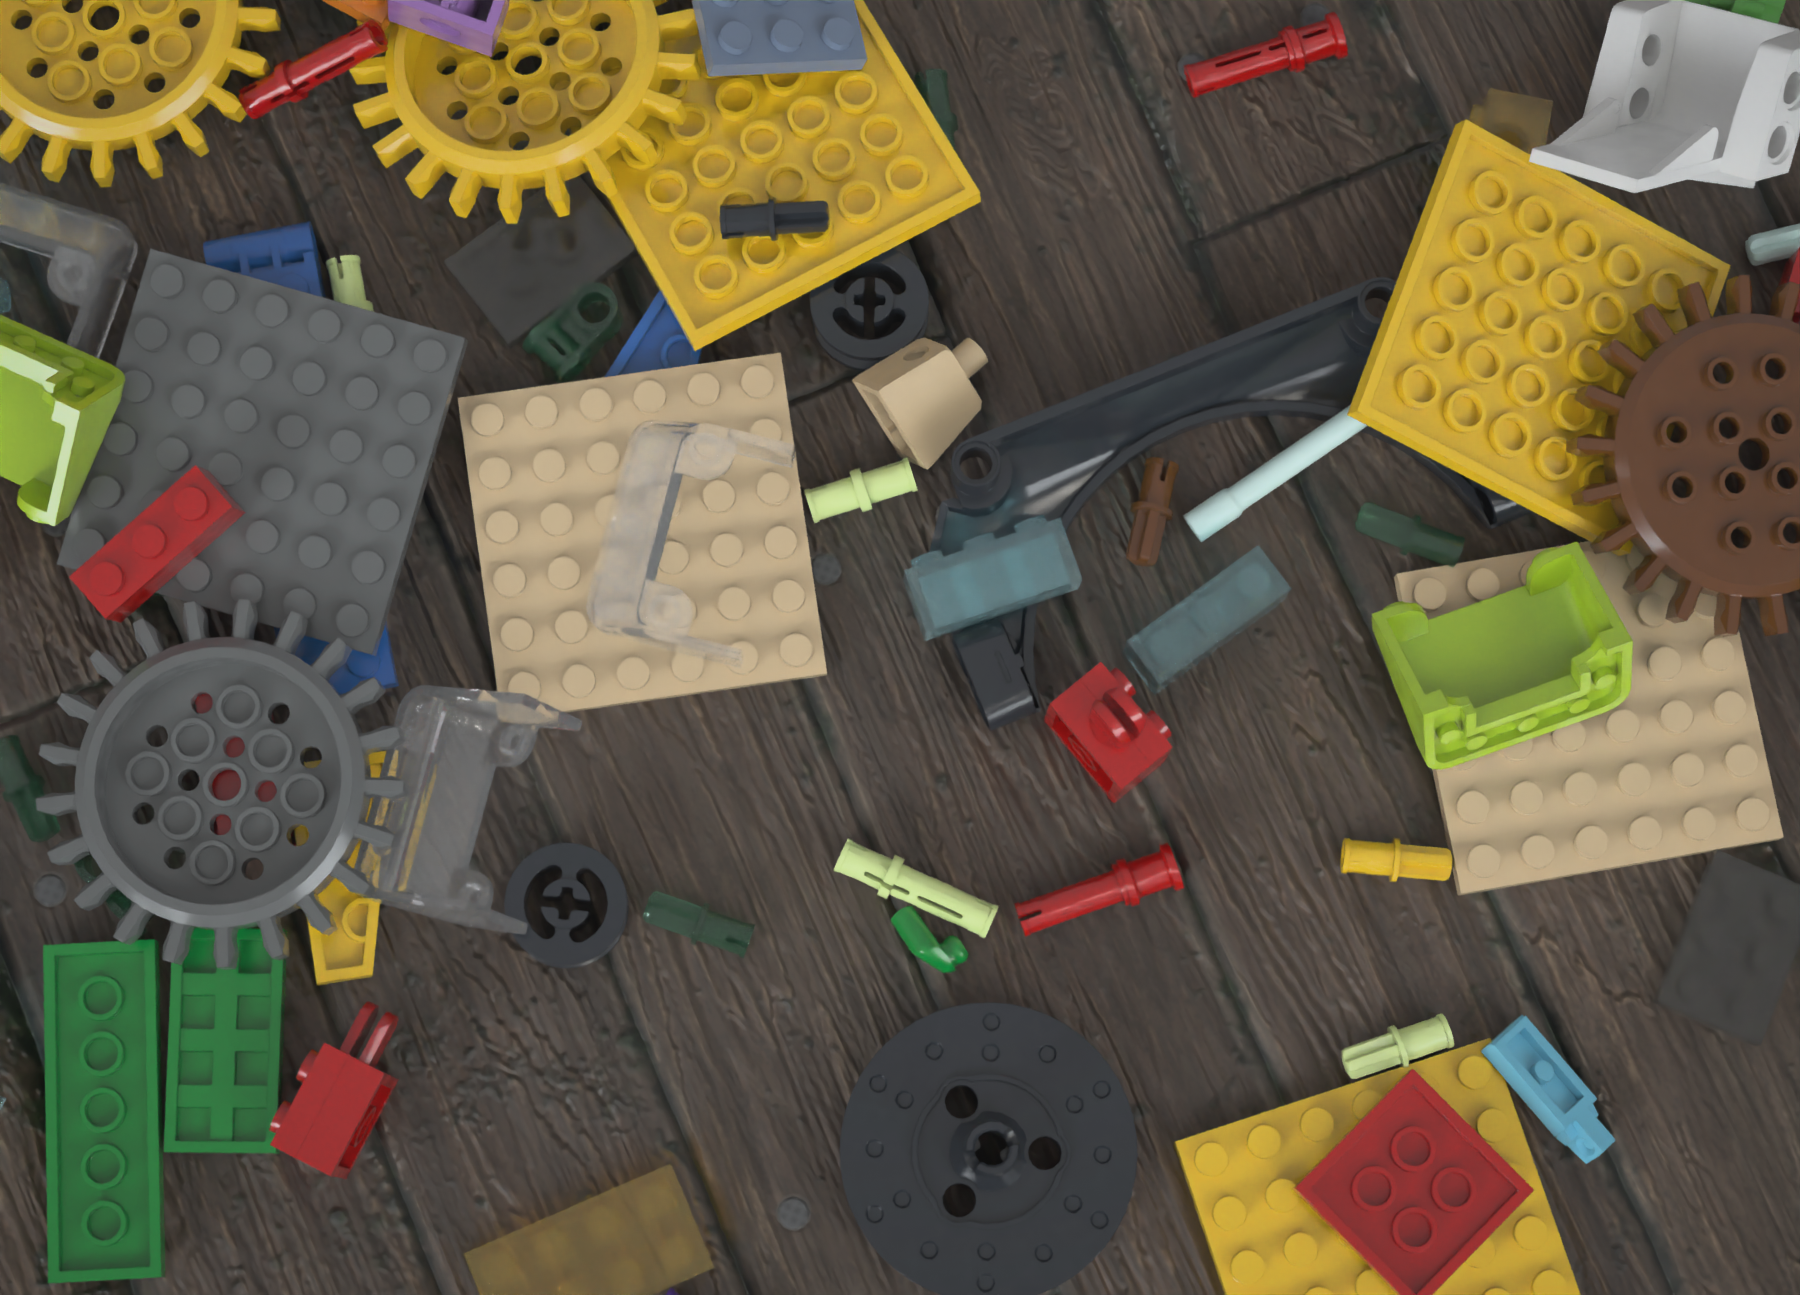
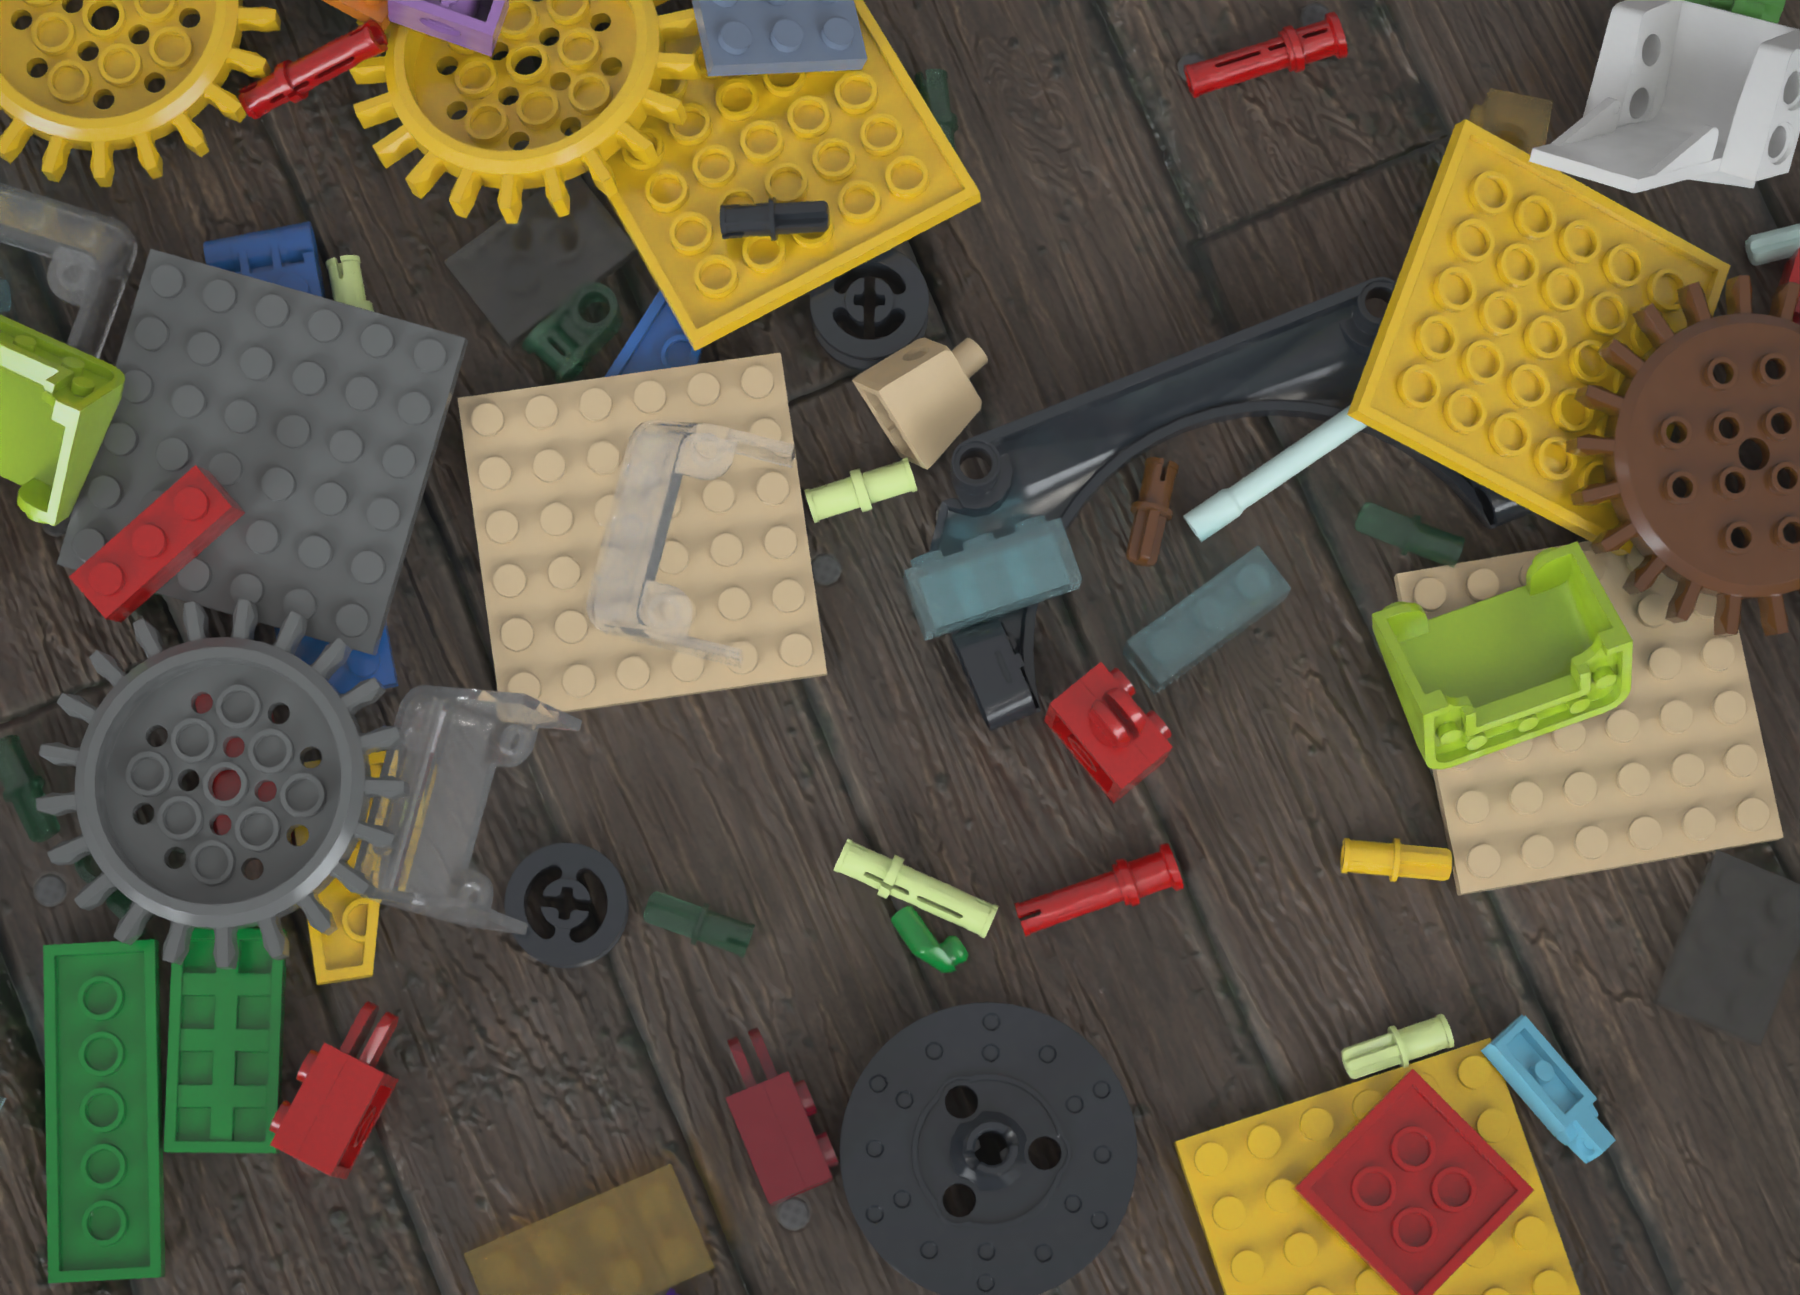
(777, 1128): none -> dark red brick

